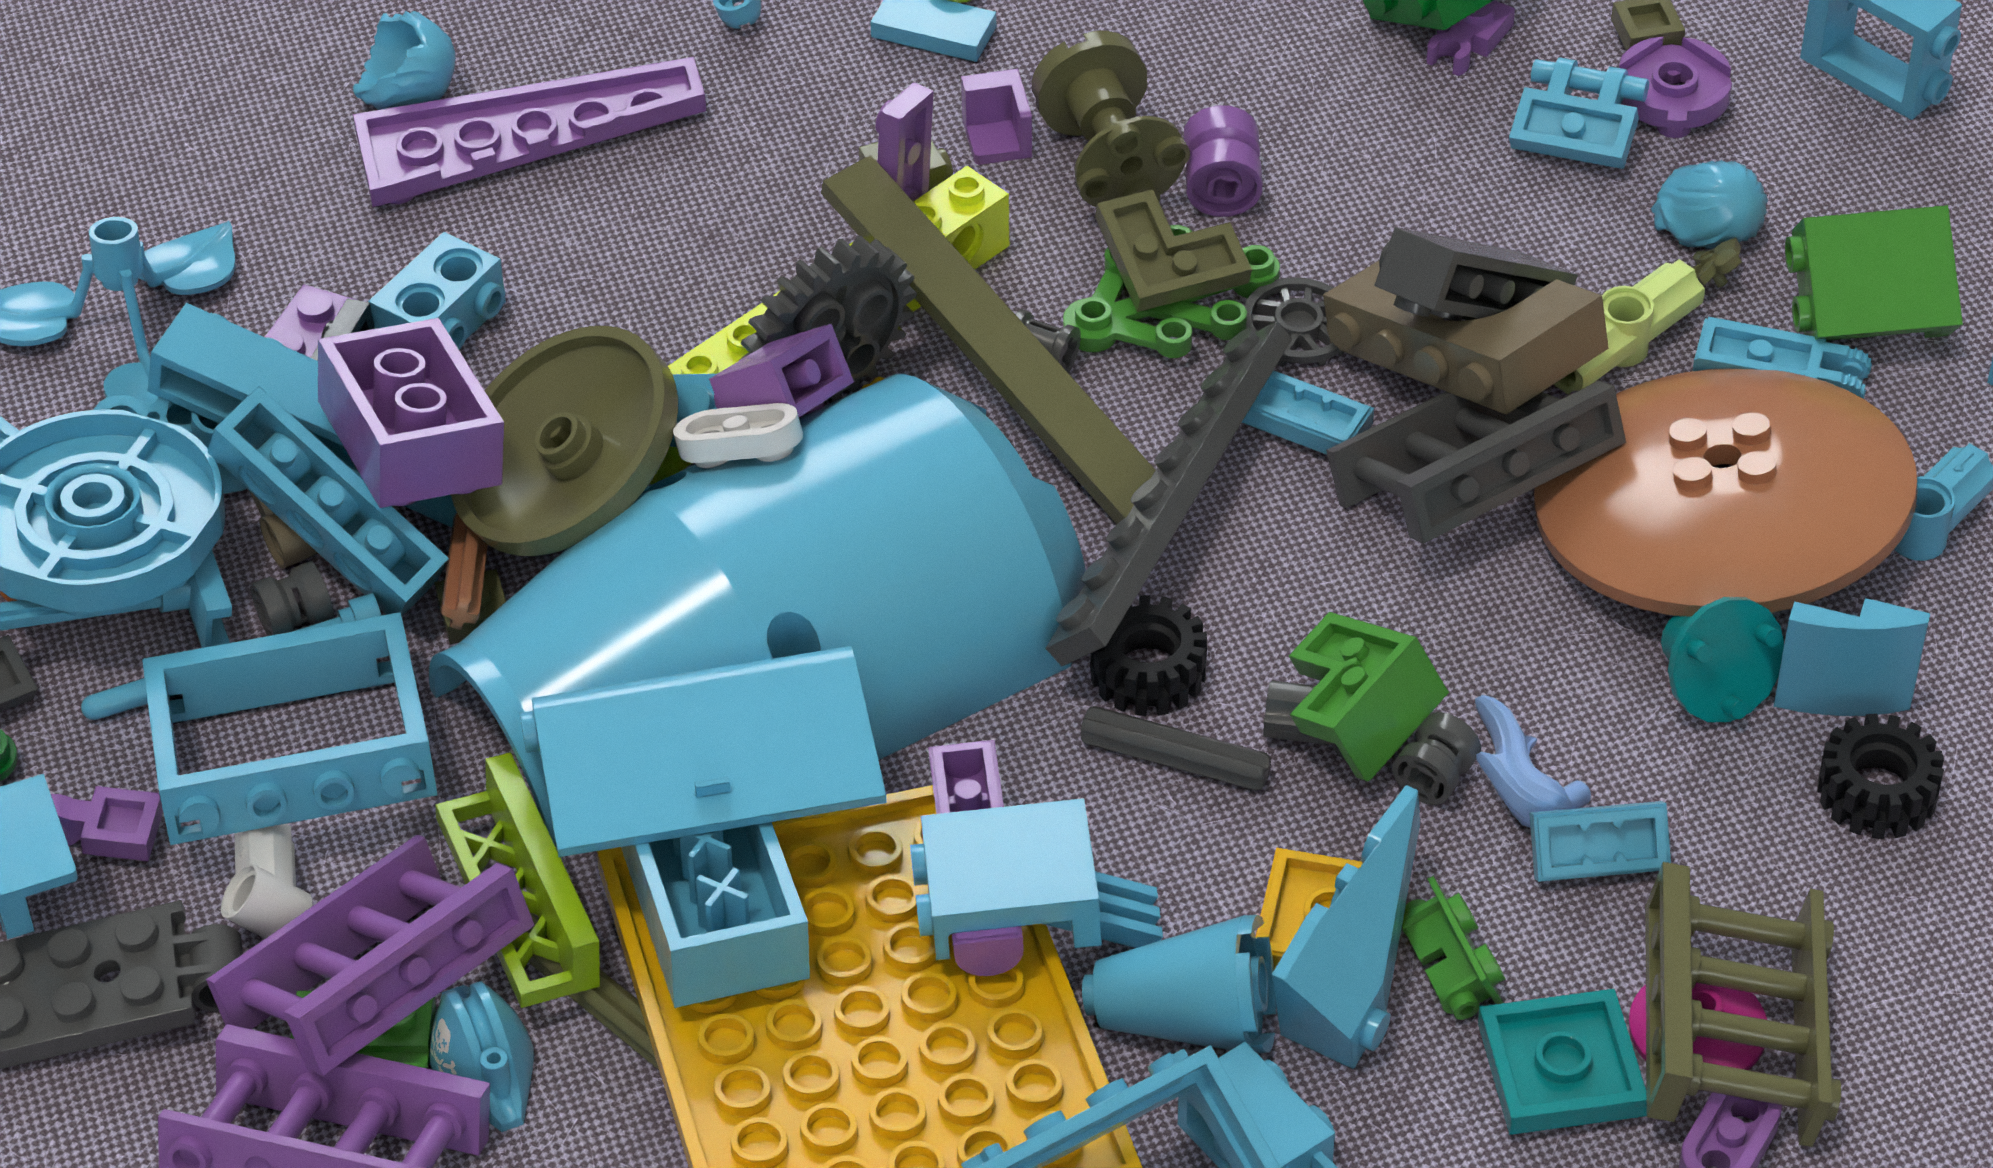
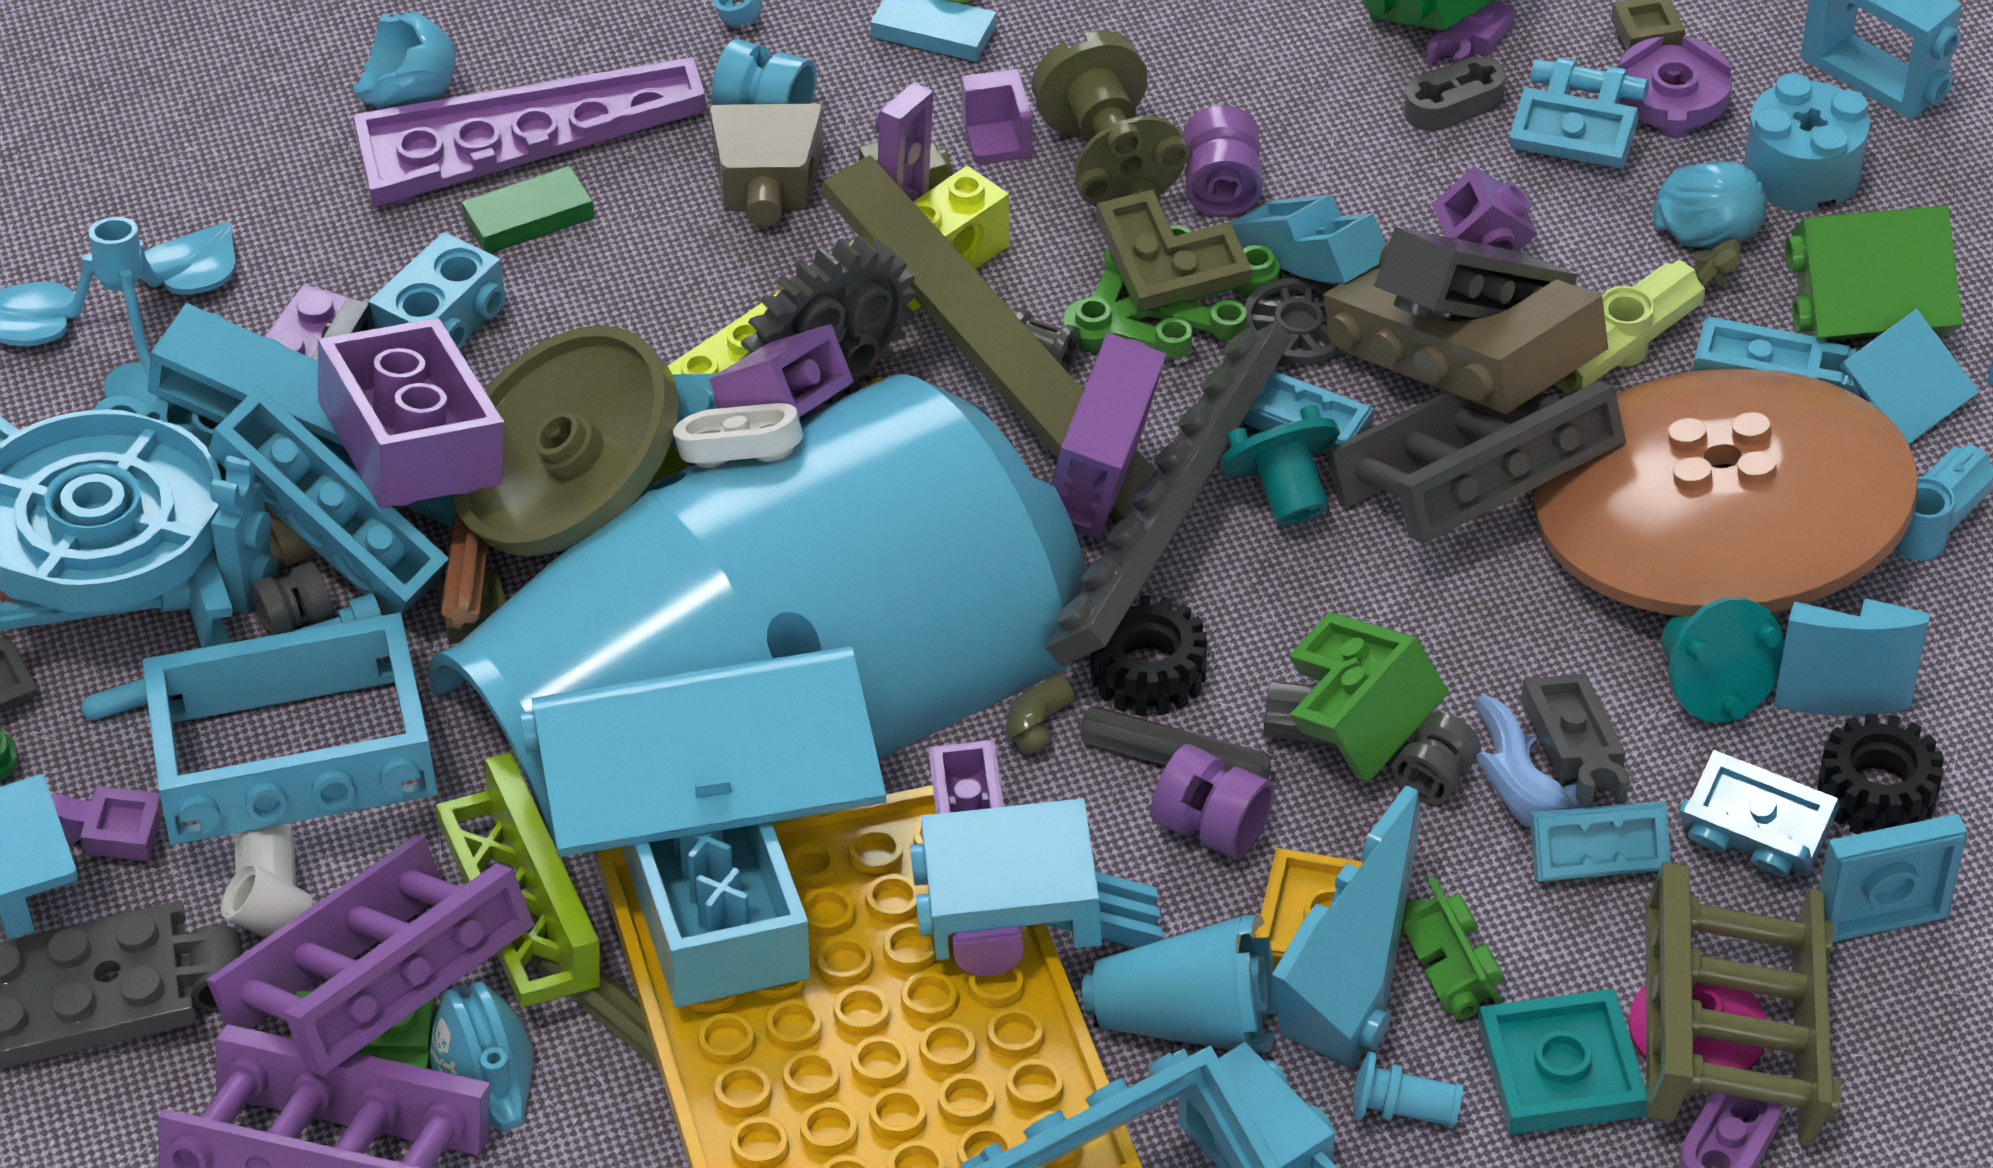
(241, 532): none -> medium azure plate
(527, 209): none -> tile
(752, 76): none -> medium azure wheel
(766, 157): none -> torso
(1034, 706): none -> olive arm
(1106, 431): none -> medium lavender window
(1205, 798): none -> medium lavender wheel
(1285, 464): none -> teal piece
(1313, 237): none -> medium azure slope
(1404, 1095): none -> medium azure pin
(1454, 93): none -> dark grey beam
(1485, 212): none -> medium lavender brick
(1577, 735): none -> dark grey plate
(1759, 815): none -> bracket
(1807, 142): none -> medium azure brick
(1892, 876): none -> medium azure plate
(1910, 376): none -> medium azure piece

